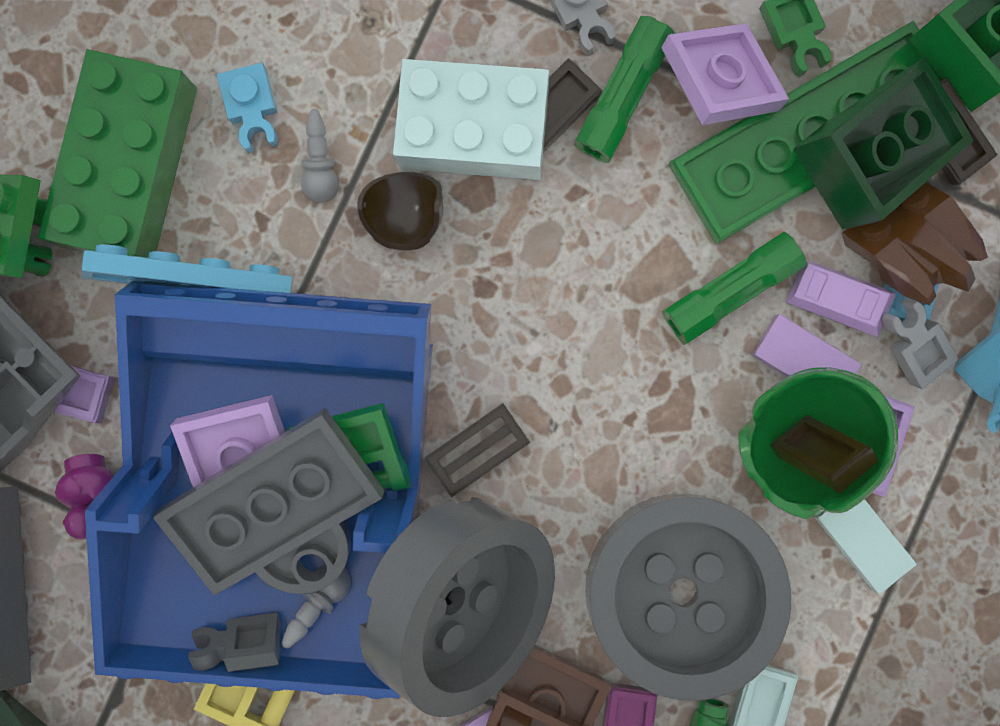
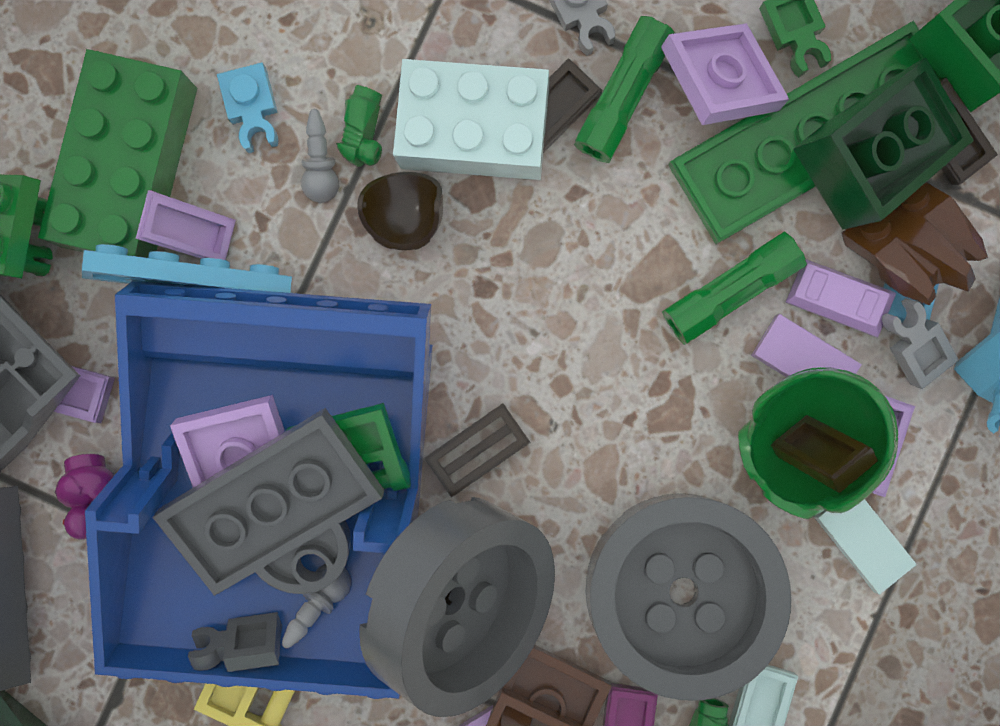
(184, 227): none -> lavender tile
(360, 124): none -> green arm

